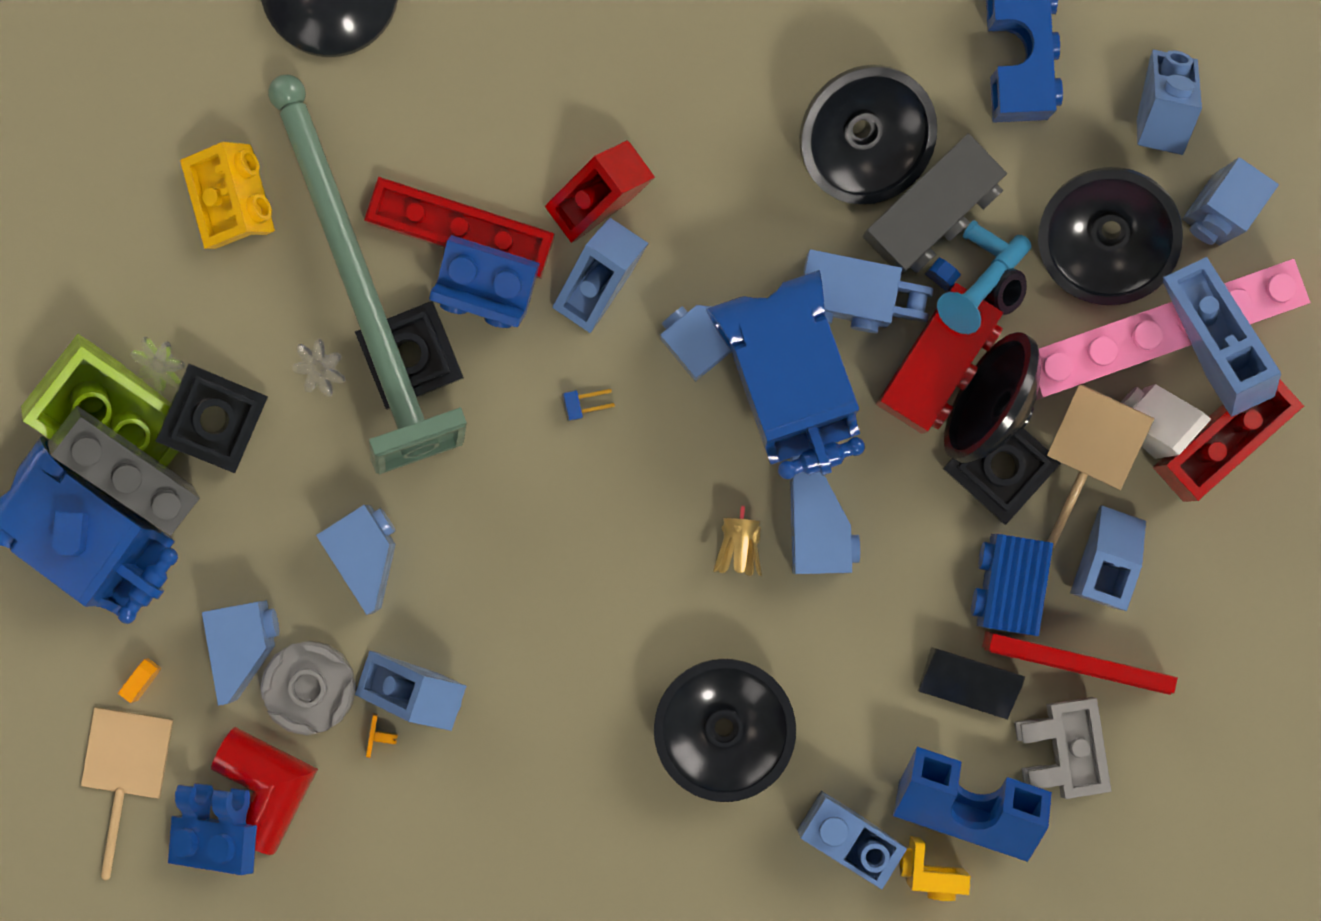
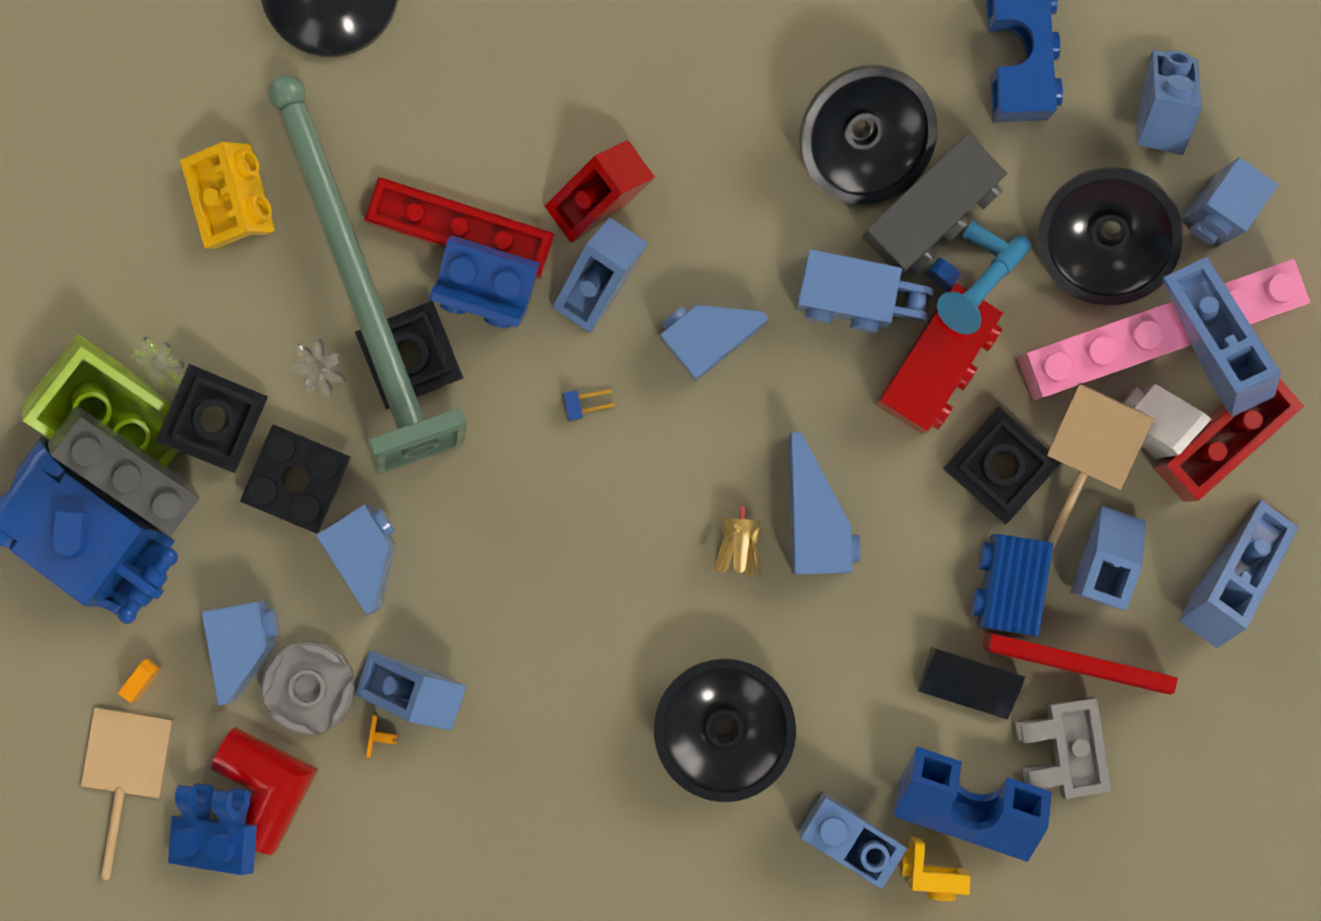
(267, 485): none -> black piece
(792, 375): blue piece -> none
(995, 400): black dish -> none
(1008, 292): black piece -> none
(1239, 576): none -> medium blue slope

